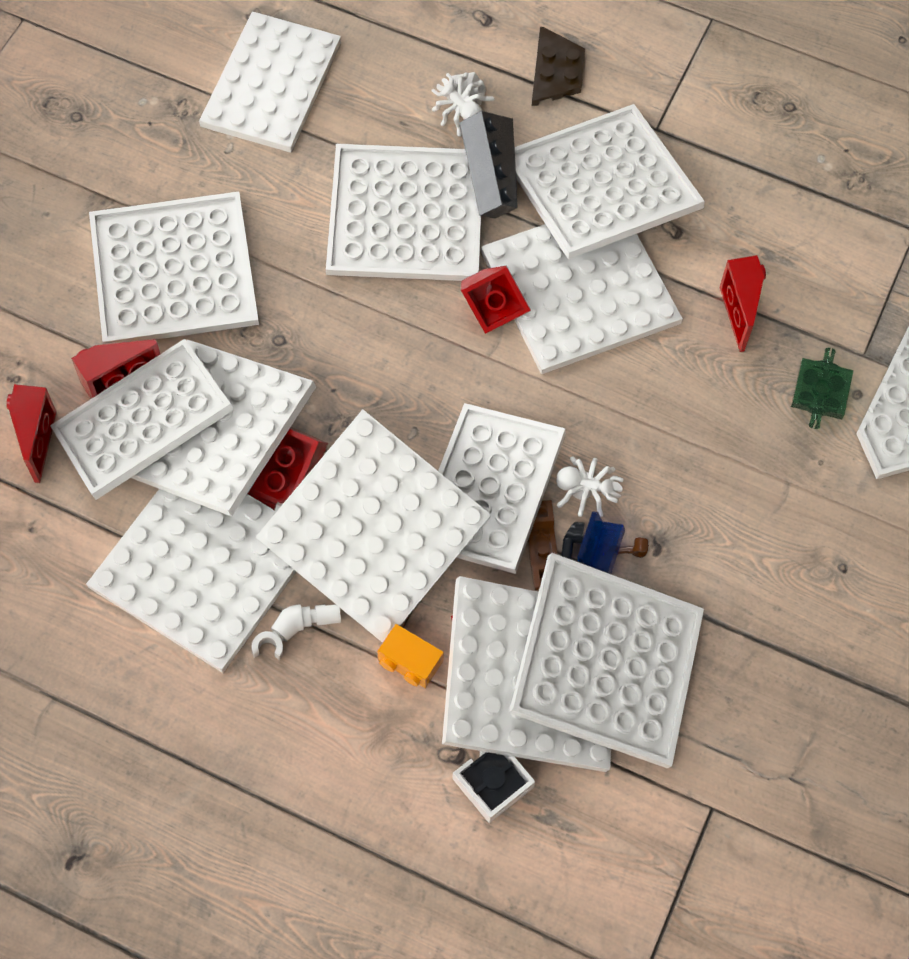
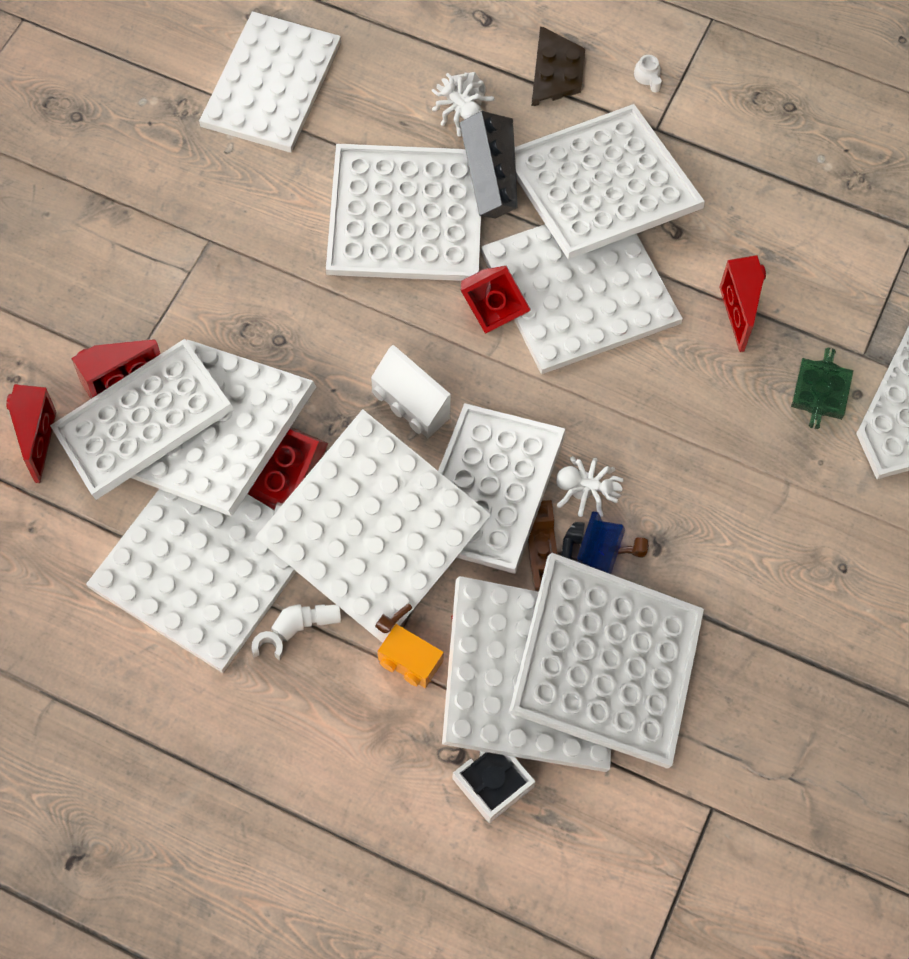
(172, 268): white plate -> none
(385, 624): none -> reddish brown hand
(411, 393): none -> white slope
(648, 72): none -> white piece

